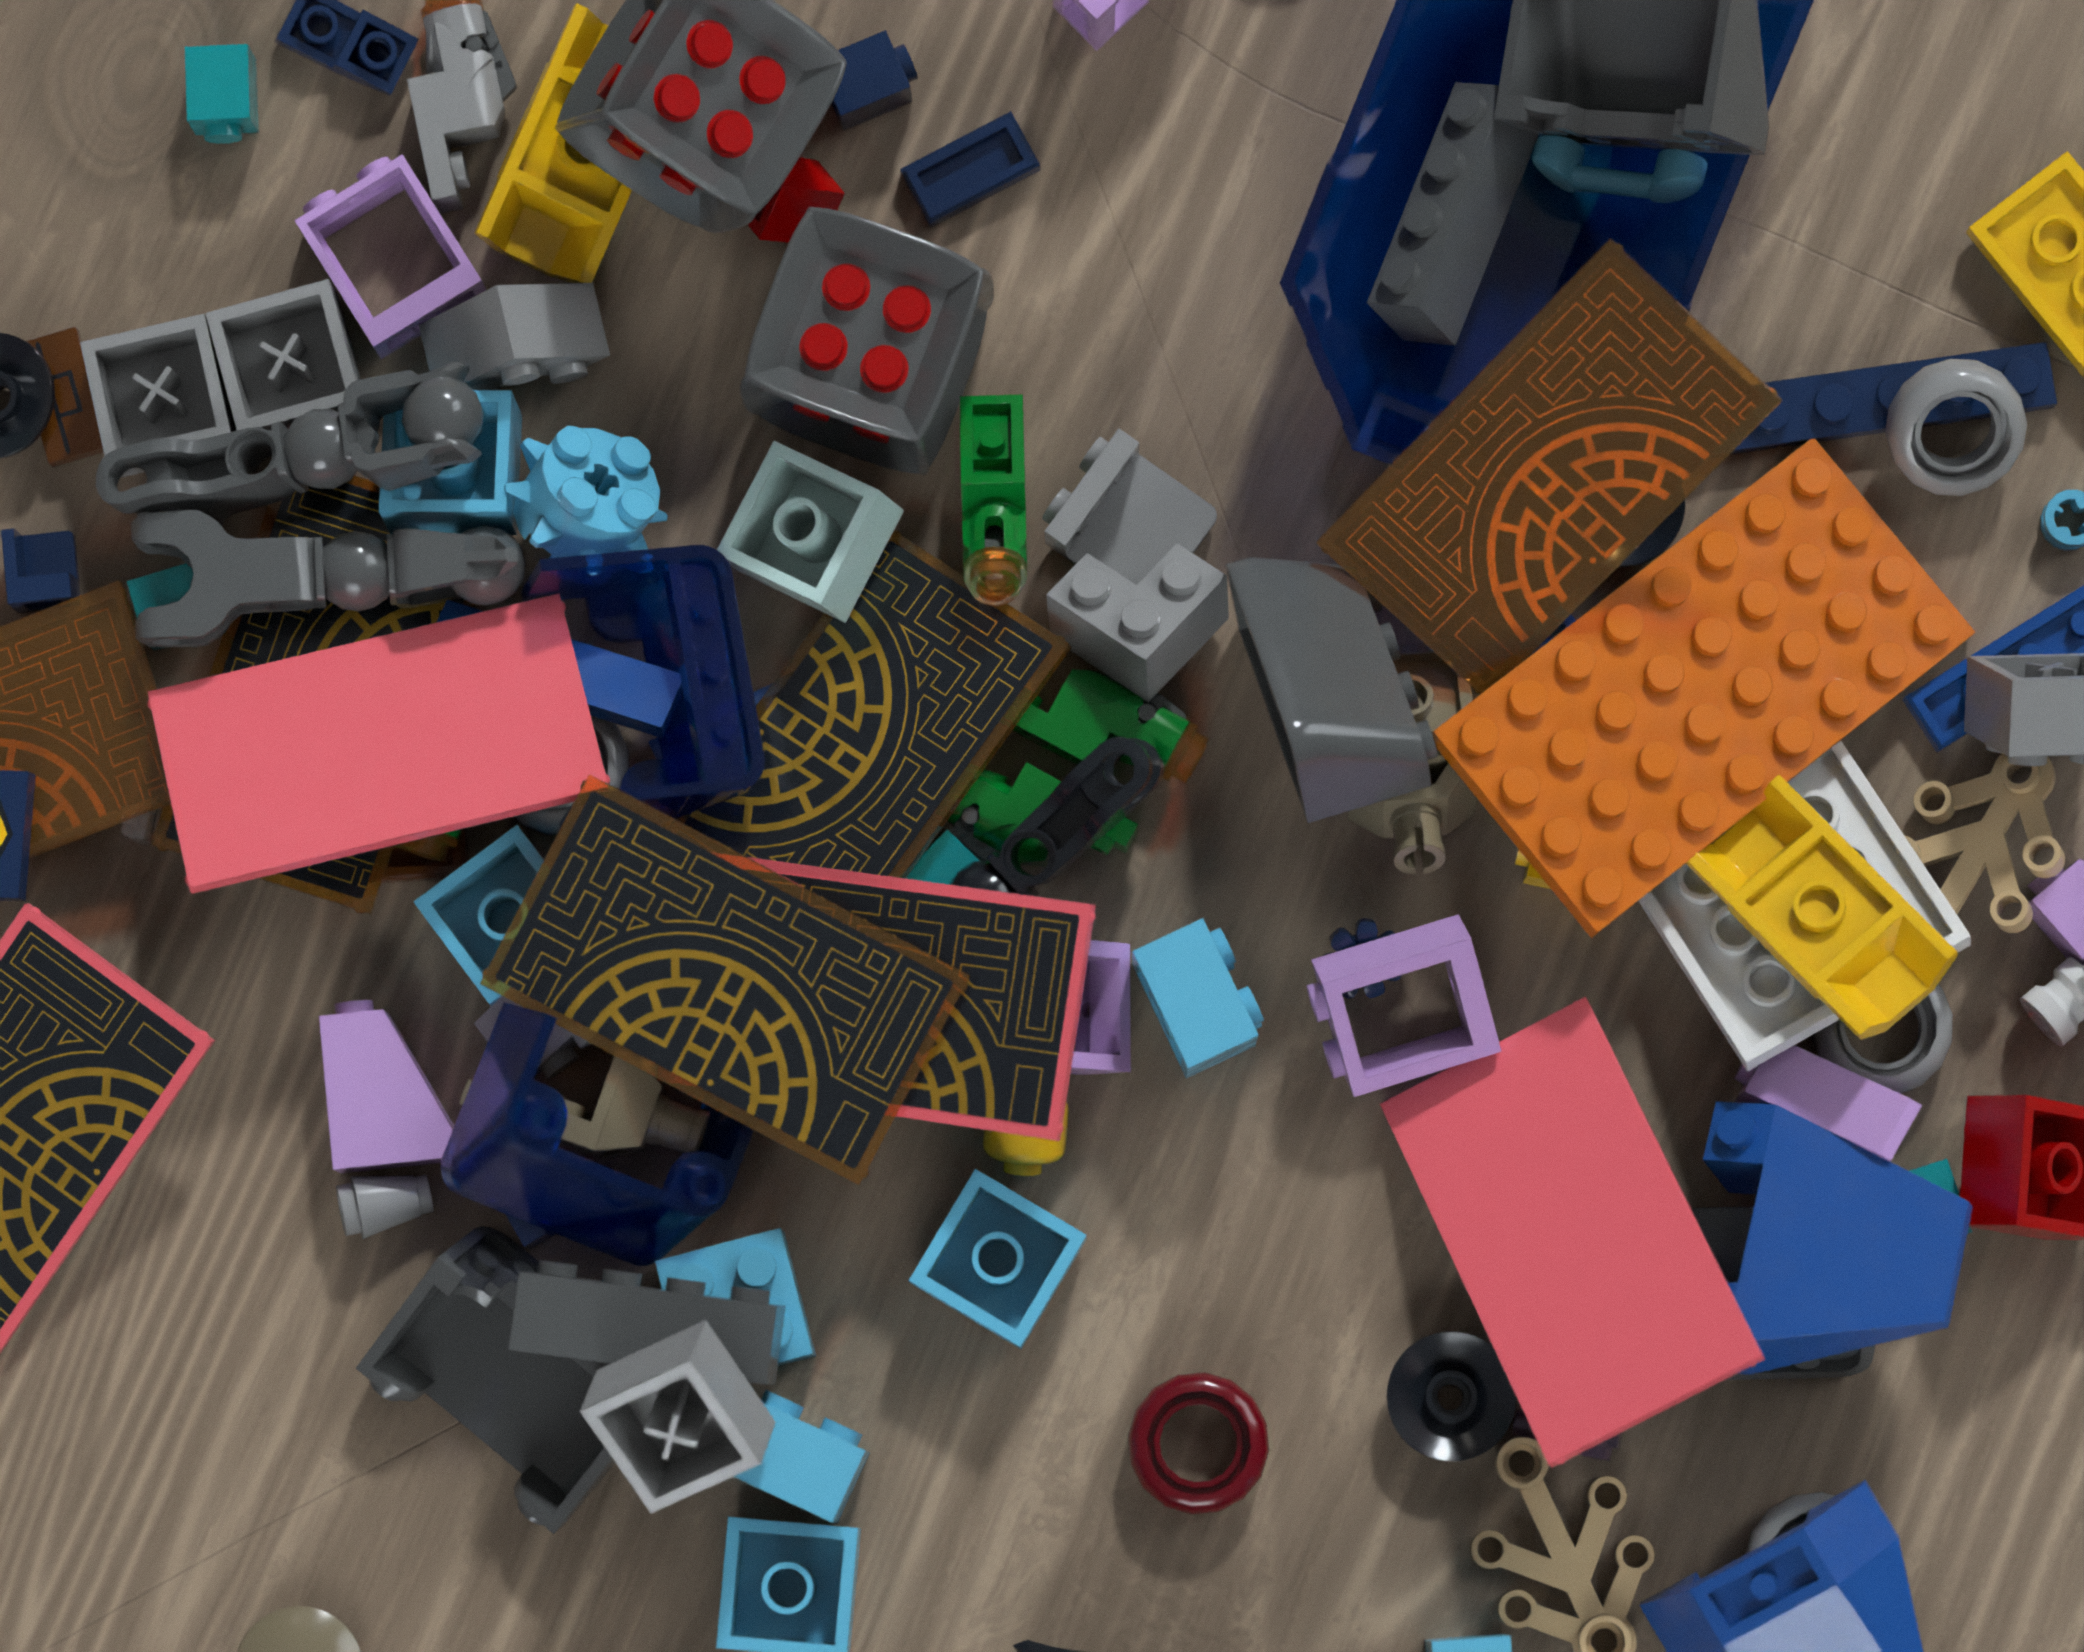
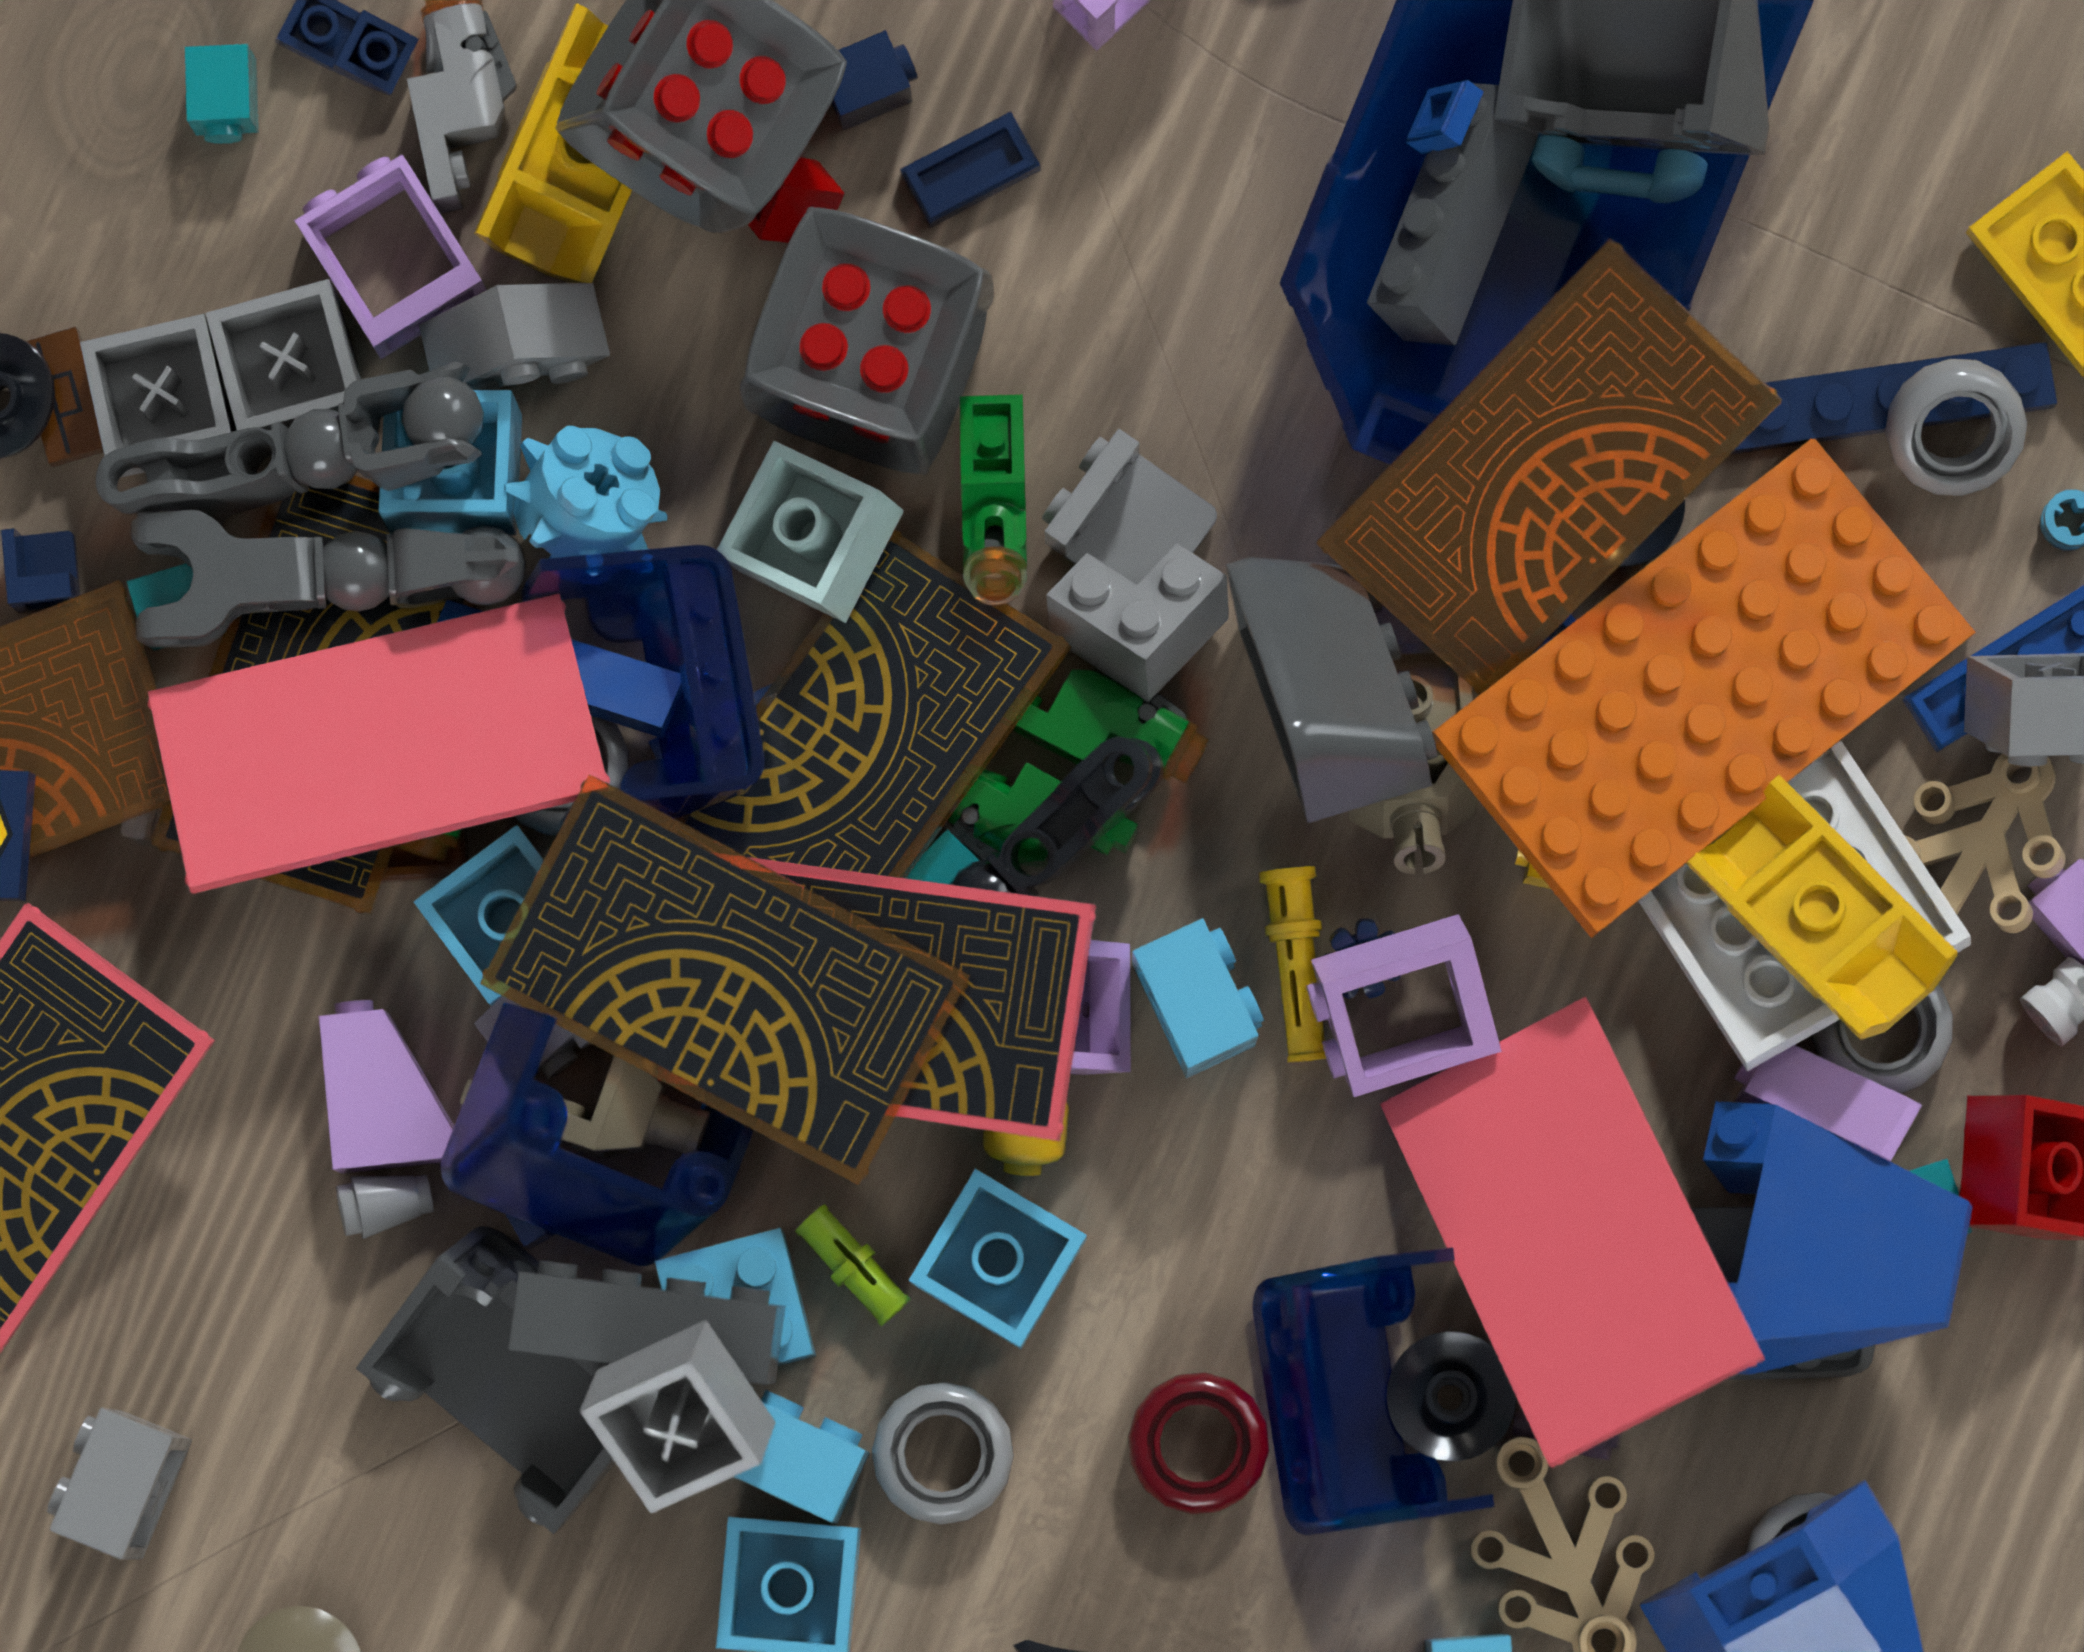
(118, 1483): none -> light grey brick
(852, 1265): none -> lime pin
(891, 1441): none -> light grey wheel
(1293, 931): none -> yellow pin
(1328, 1396): none -> clear blue windscreen
(1444, 117): none -> blue tile

